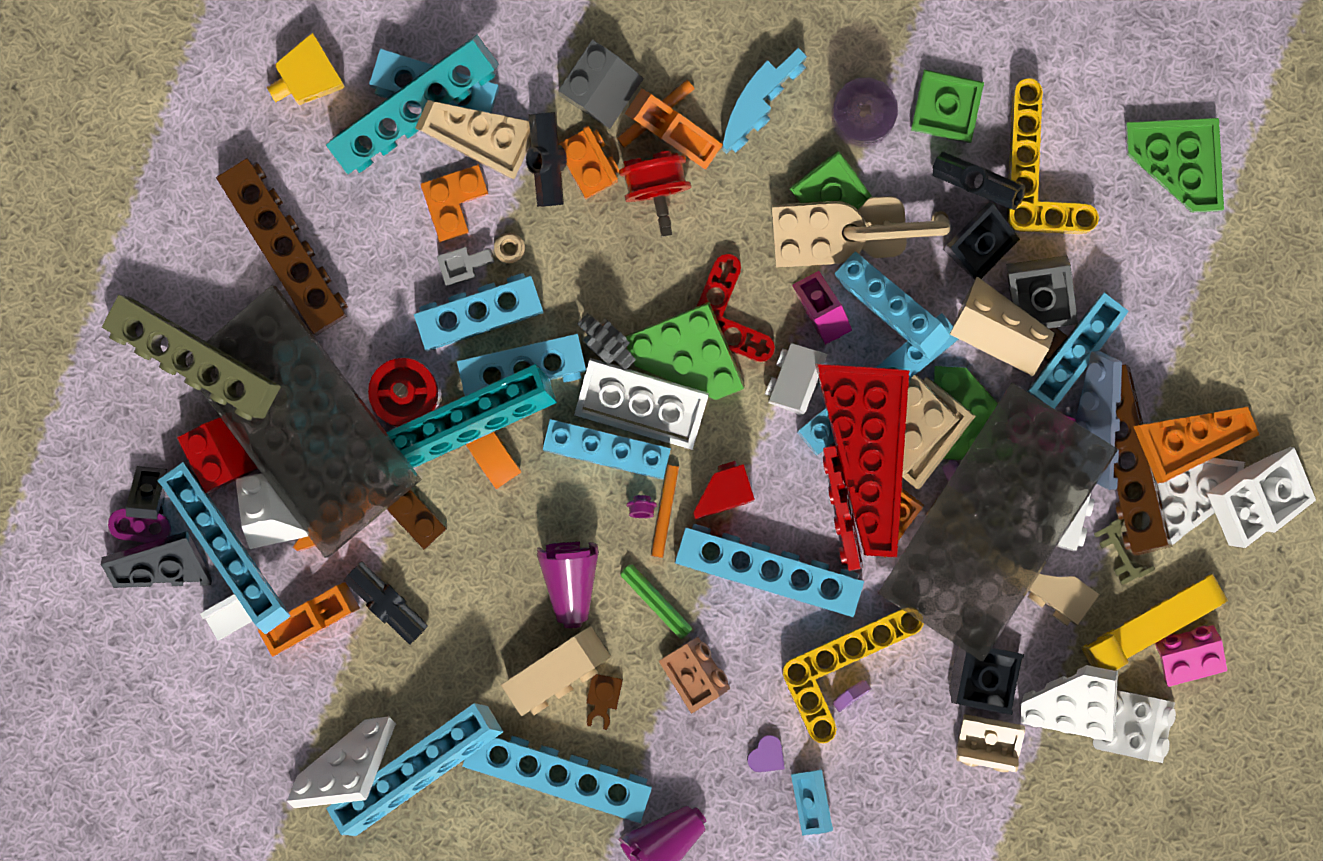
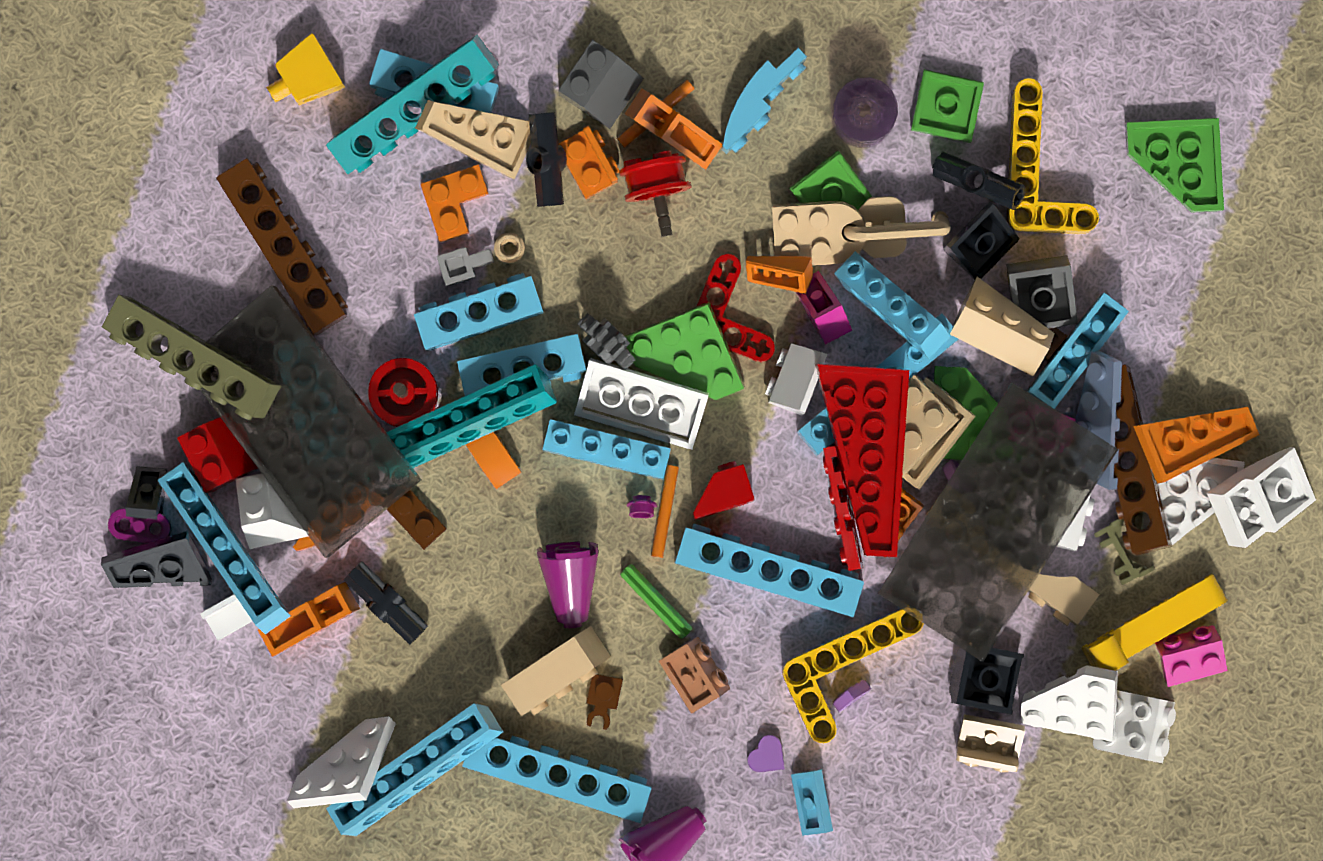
(781, 272): none -> orange slope

